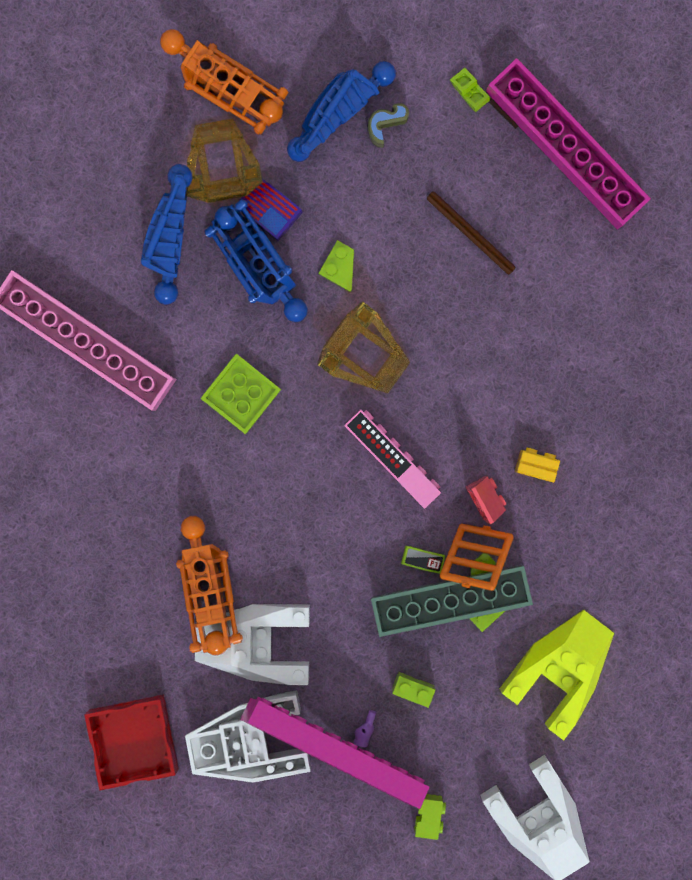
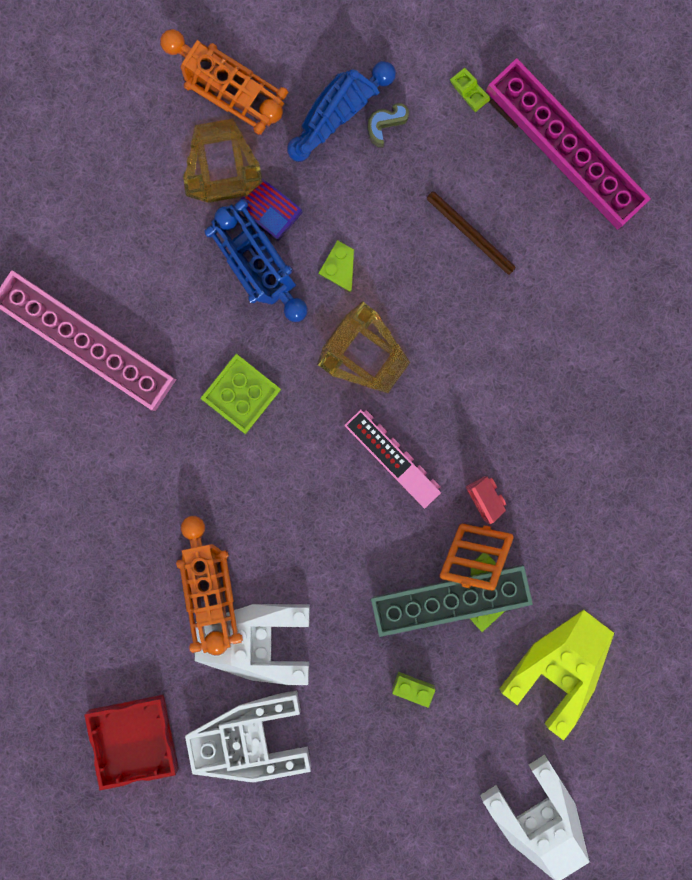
(165, 234): blue piece -> none
(338, 754): dark pink brick -> none
(365, 731): medium lavender piece -> none
(423, 559): slope -> none
(429, 822): lime brick -> none
(537, 465): yellow brick -> none

